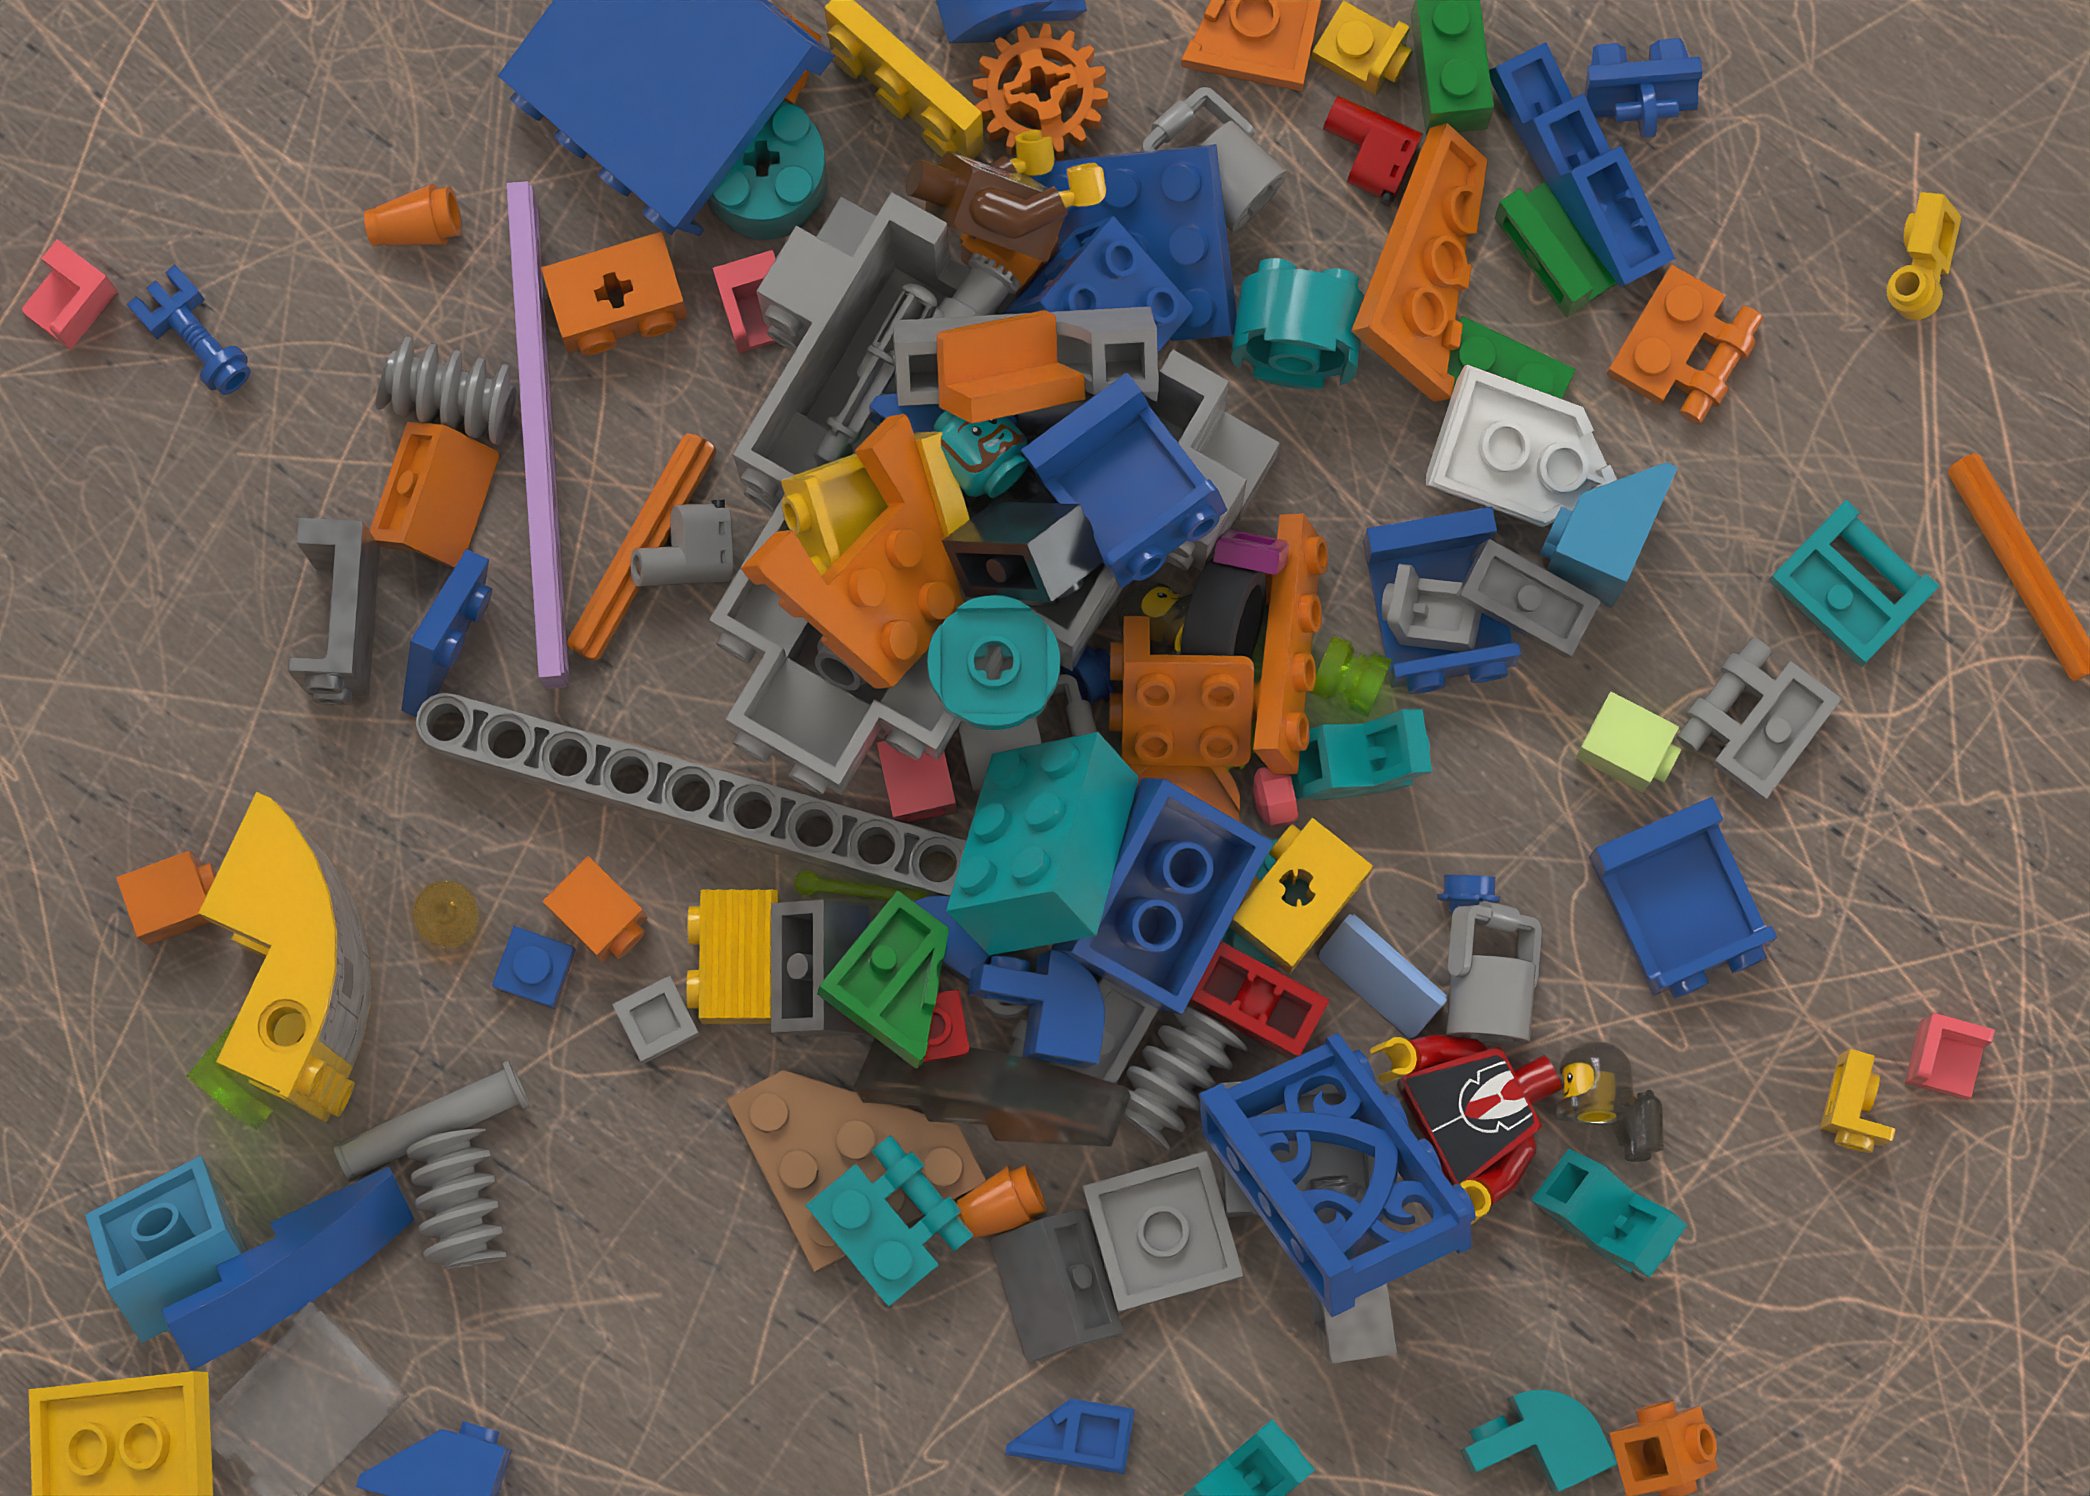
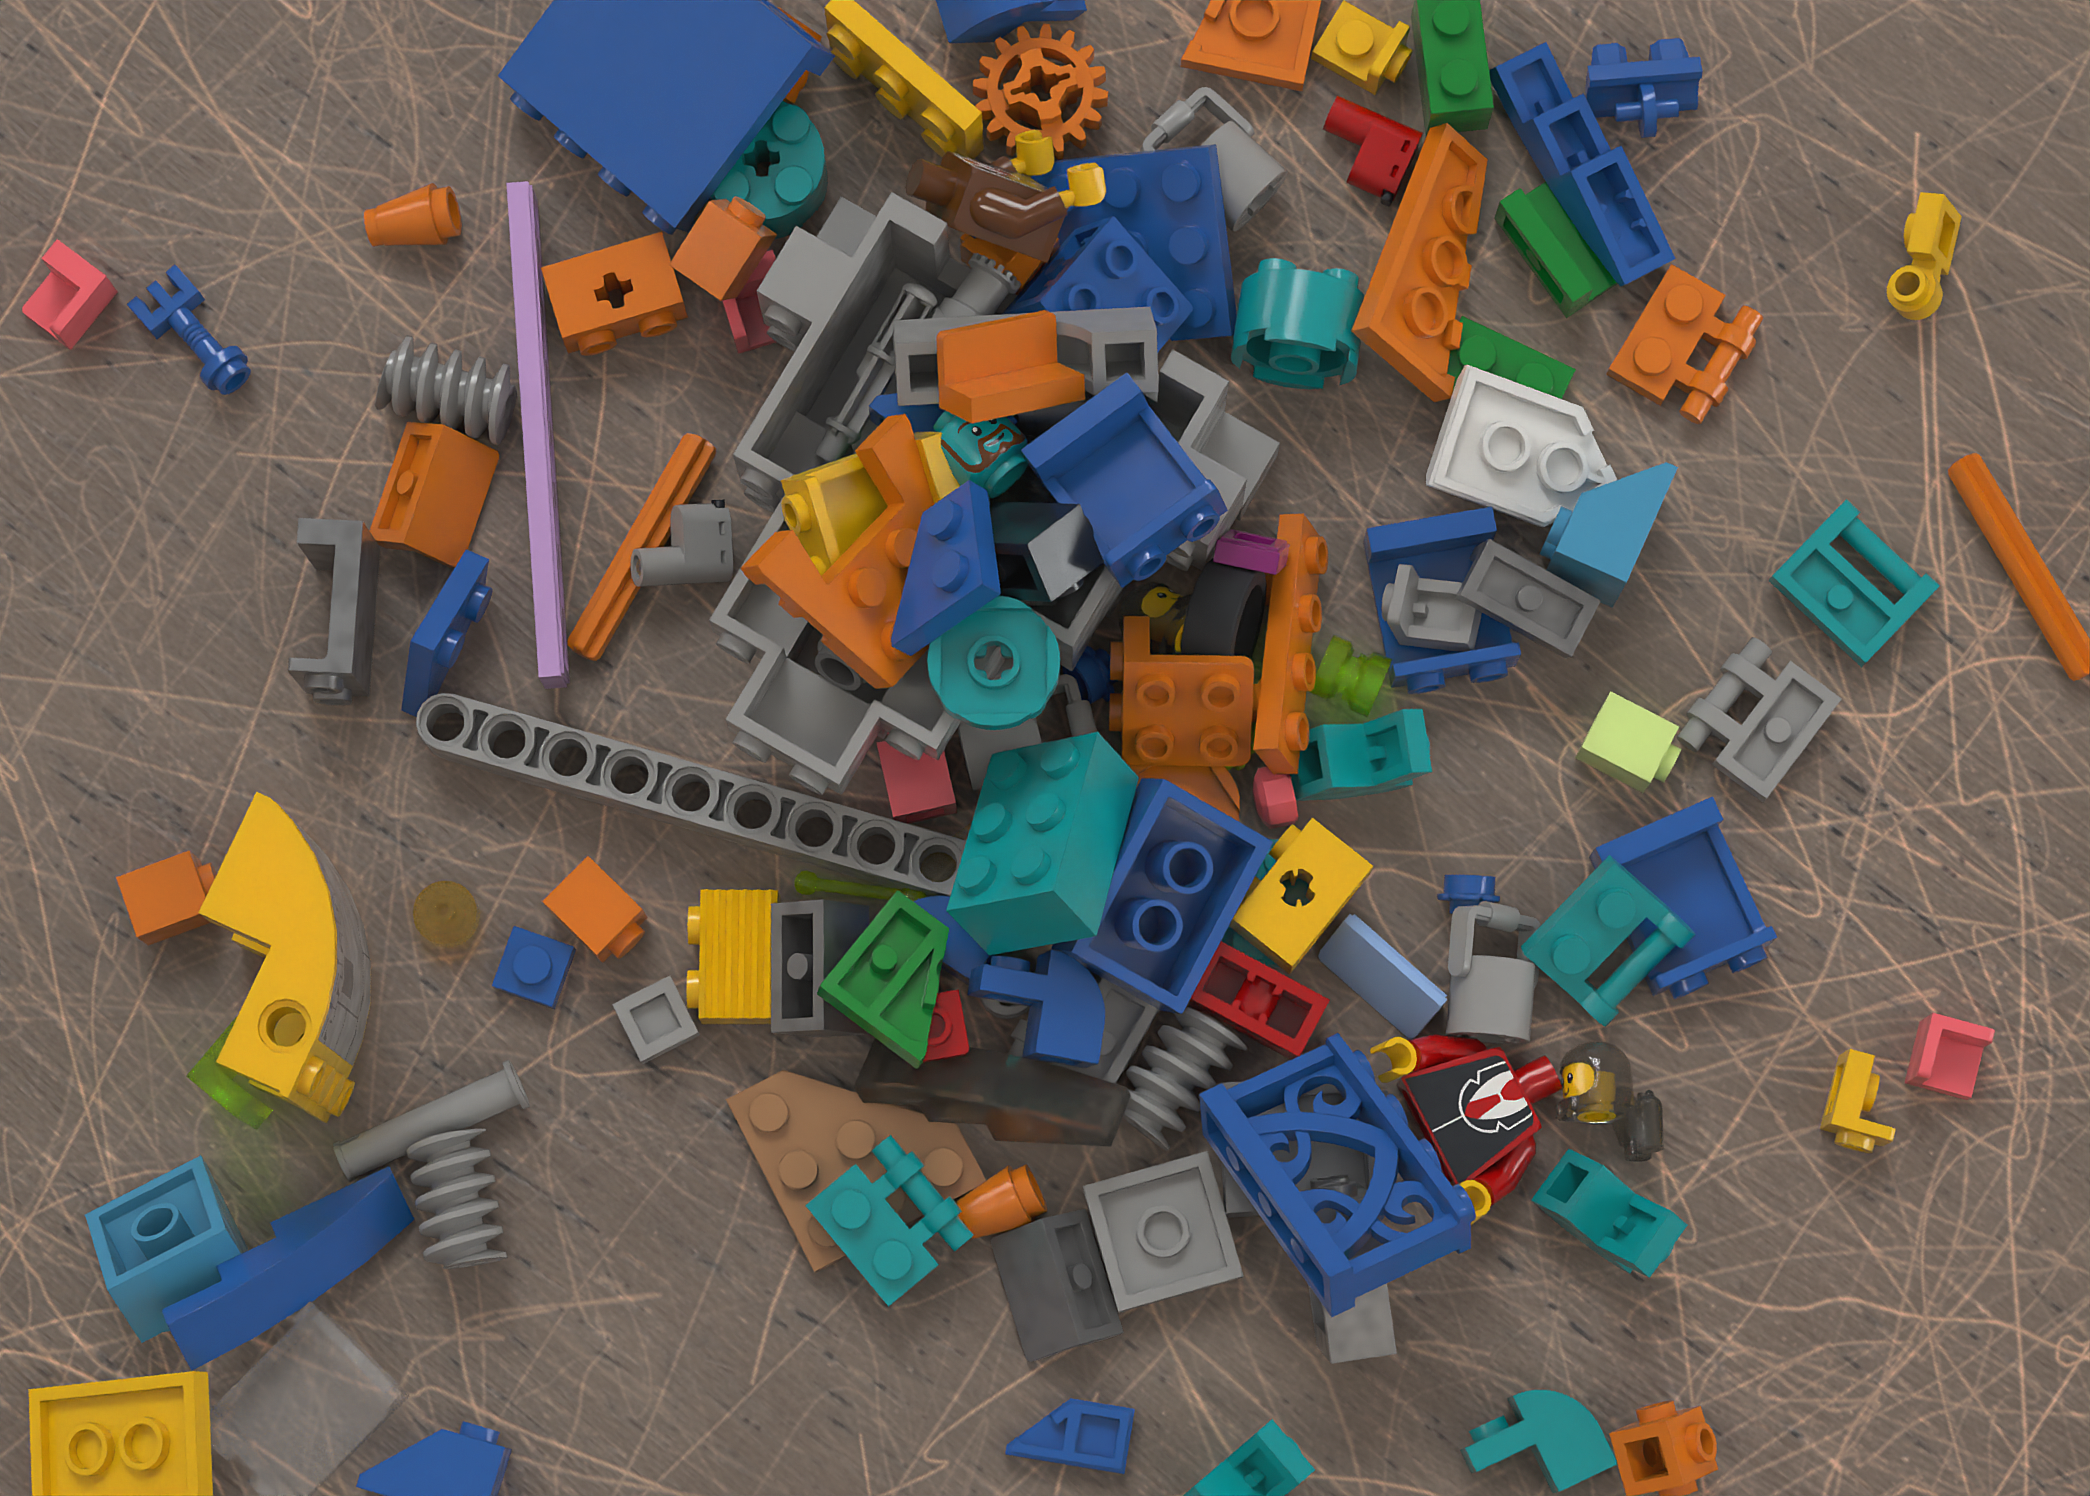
(724, 247): none -> orange brick
(949, 569): none -> blue wing
(1593, 926): none -> teal plate

